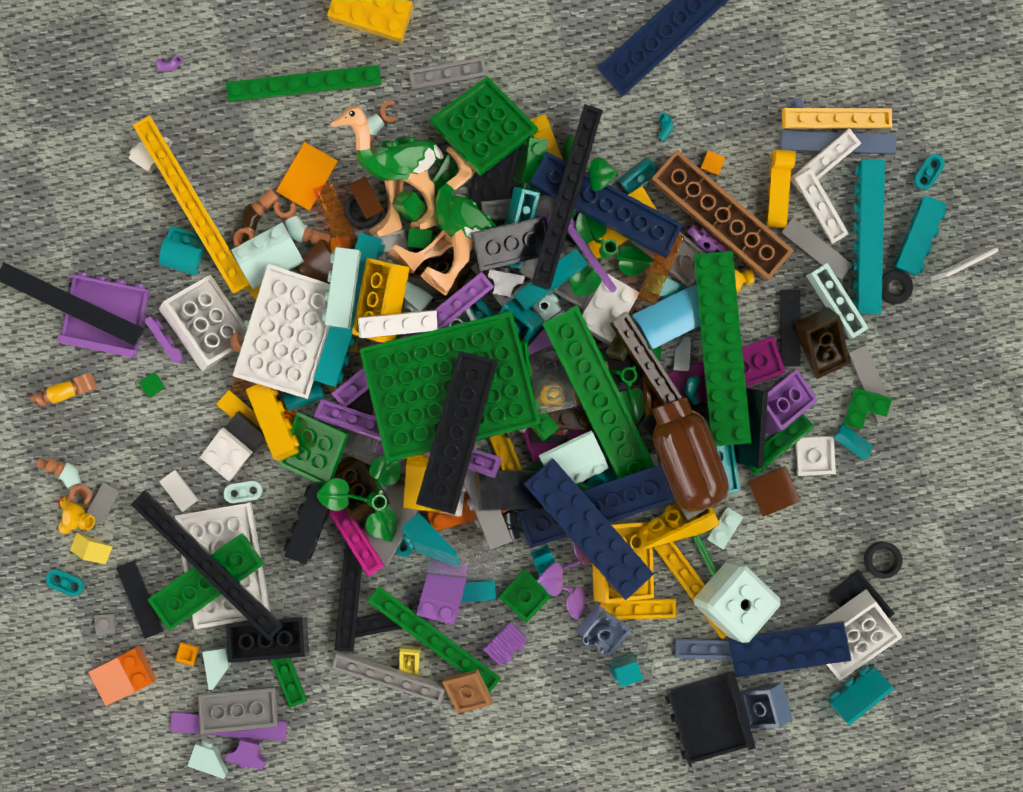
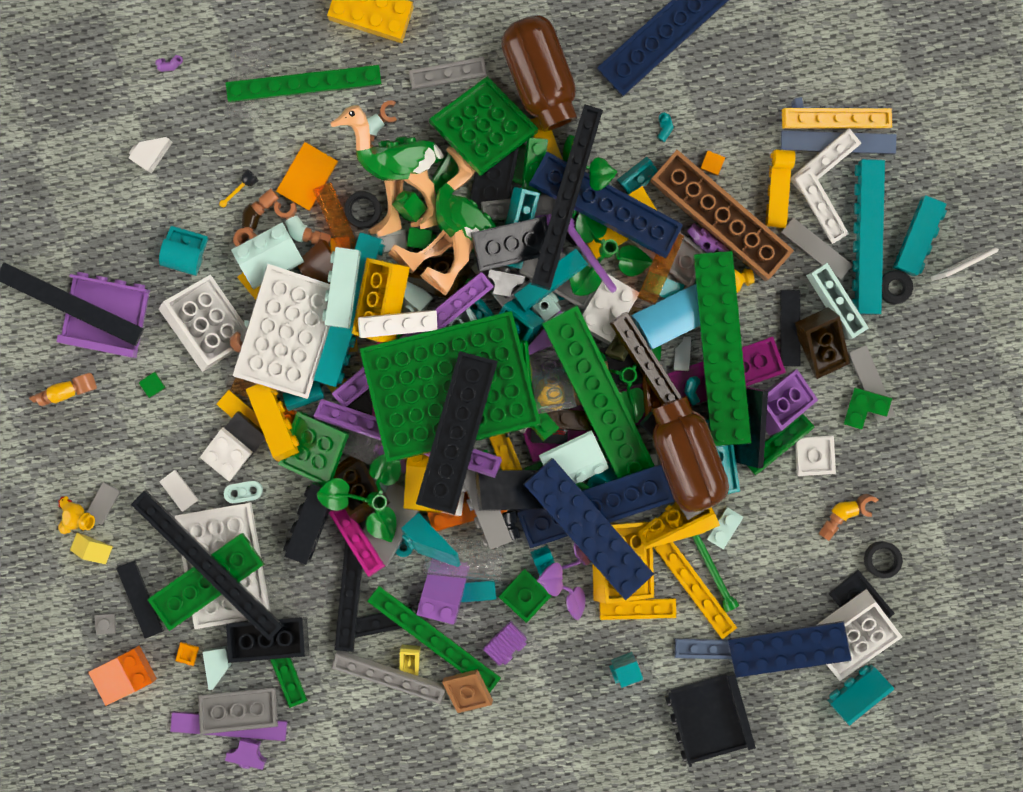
(65, 582): teal plate -> none
(69, 476): nougat piece -> none
(165, 340): medium lavender hinge -> none
(191, 204): yellow plate -> none
(208, 759): light aqua slope -> none
(247, 179): none -> hinge
(366, 197): reddish brown tile -> none
(540, 71): none -> reddish brown piece
(603, 630): sand blue slope -> none
(722, 599): light aqua plate -> none
(766, 706): sand blue slope -> none
(774, 491): reddish brown slope -> none
(843, 511): none -> nougat piece
(853, 441): teal slope -> none
(929, 173): teal plate -> none

